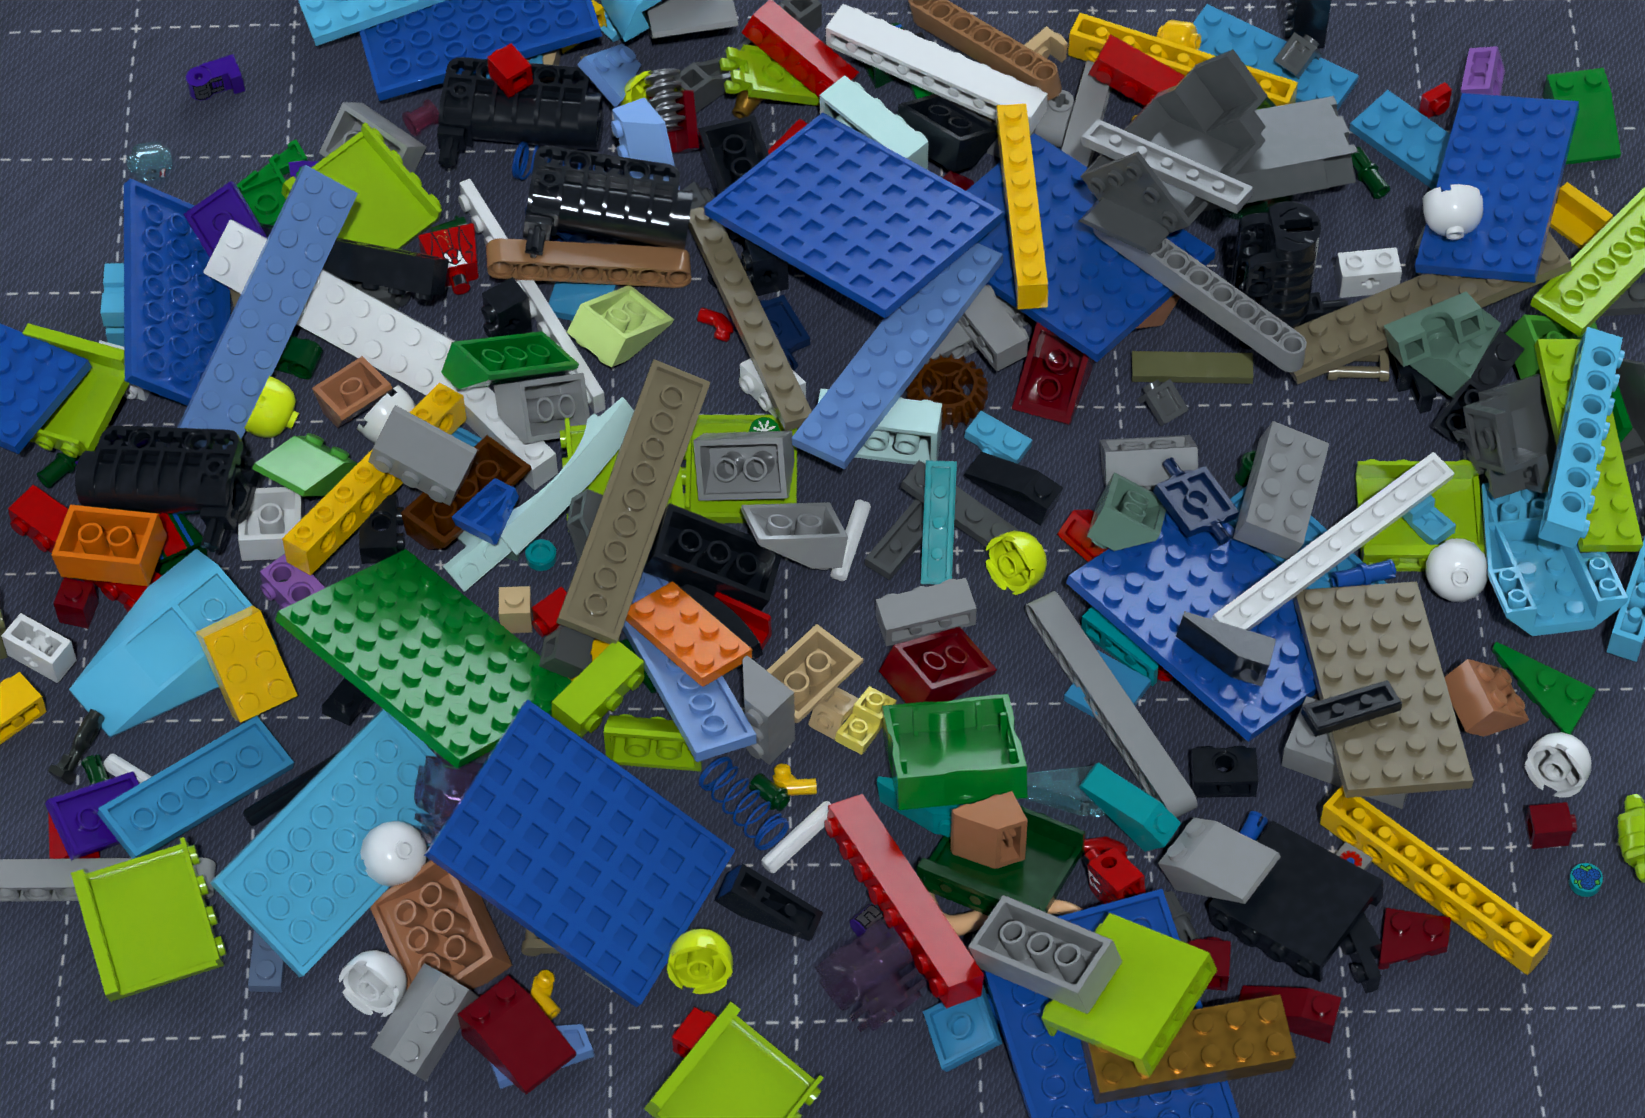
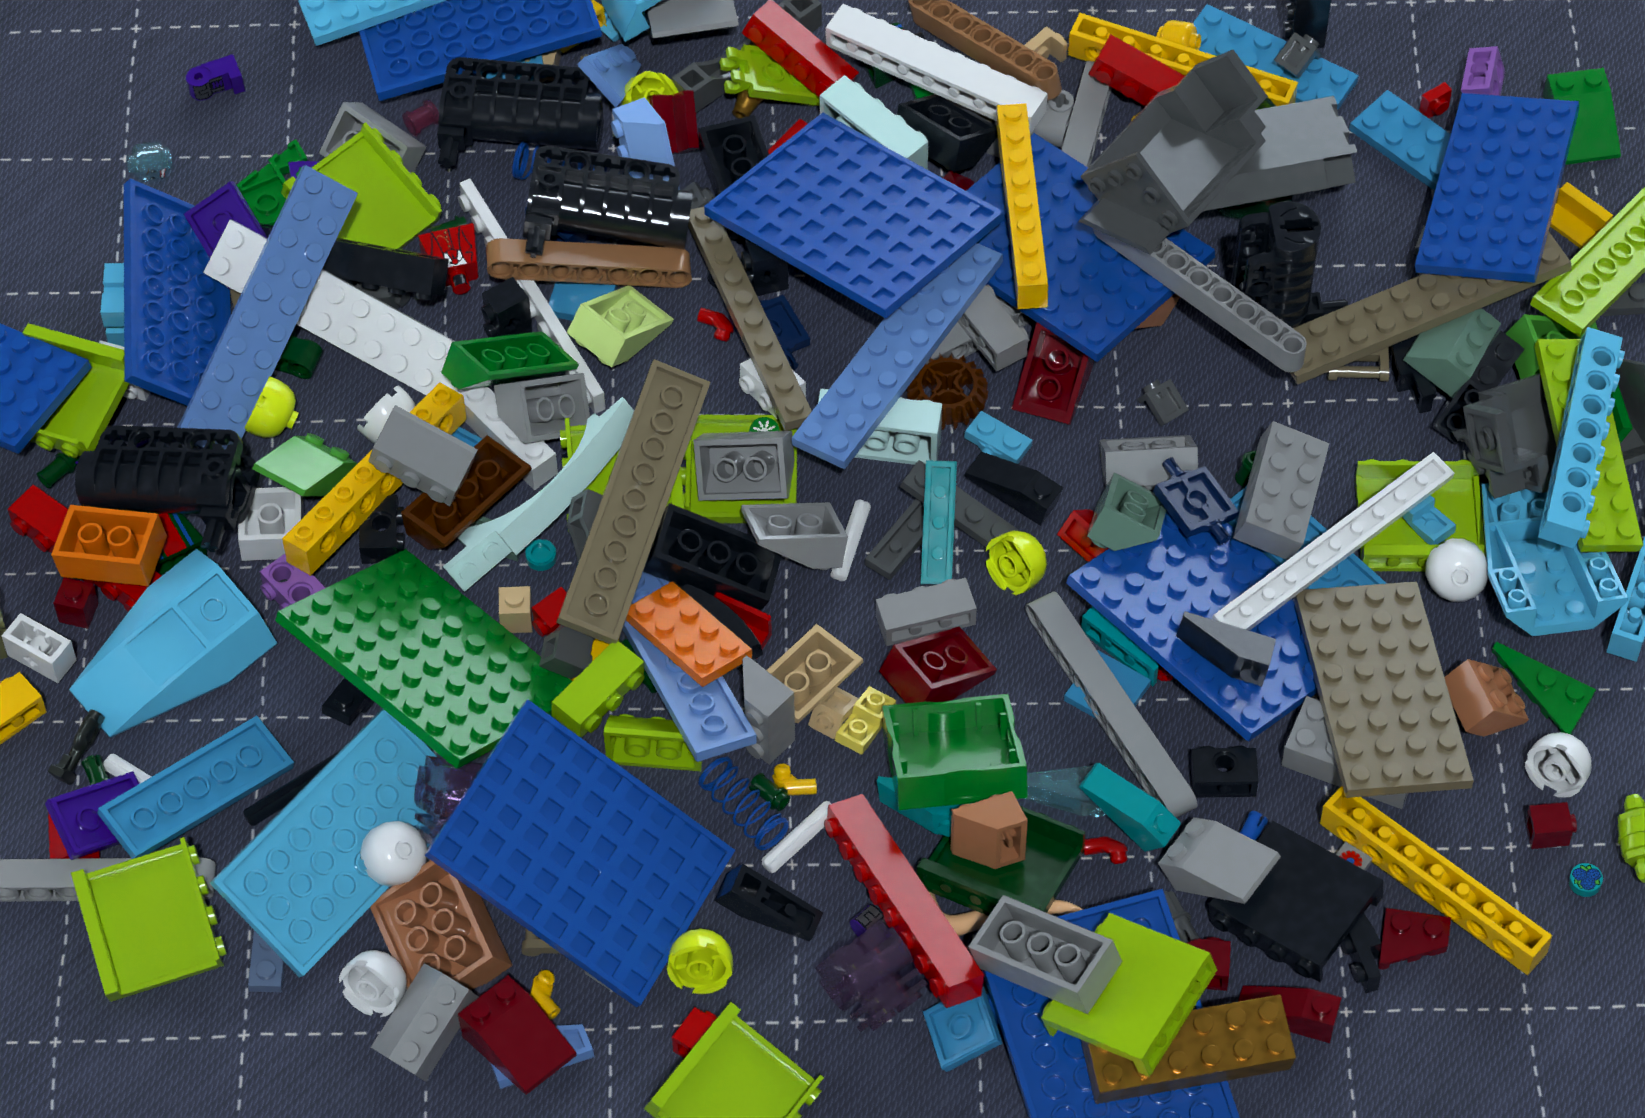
(246, 664): yellow brick -> none
(351, 391): nougat slope -> none
(488, 511): blue wing -> none
(510, 70): red brick -> none
(664, 96): flat silver piece -> none
(1113, 876): red torso -> none
(1170, 166): light grey plate -> none
(1192, 367): olive tile -> none
(1351, 708): black tile -> none
(1364, 574): blue pin -> none
(1367, 272): white brick -> none
(1369, 174): dark green axle -> none
(1453, 211): white cylinder -> none
(1454, 317): sand green arch -> none

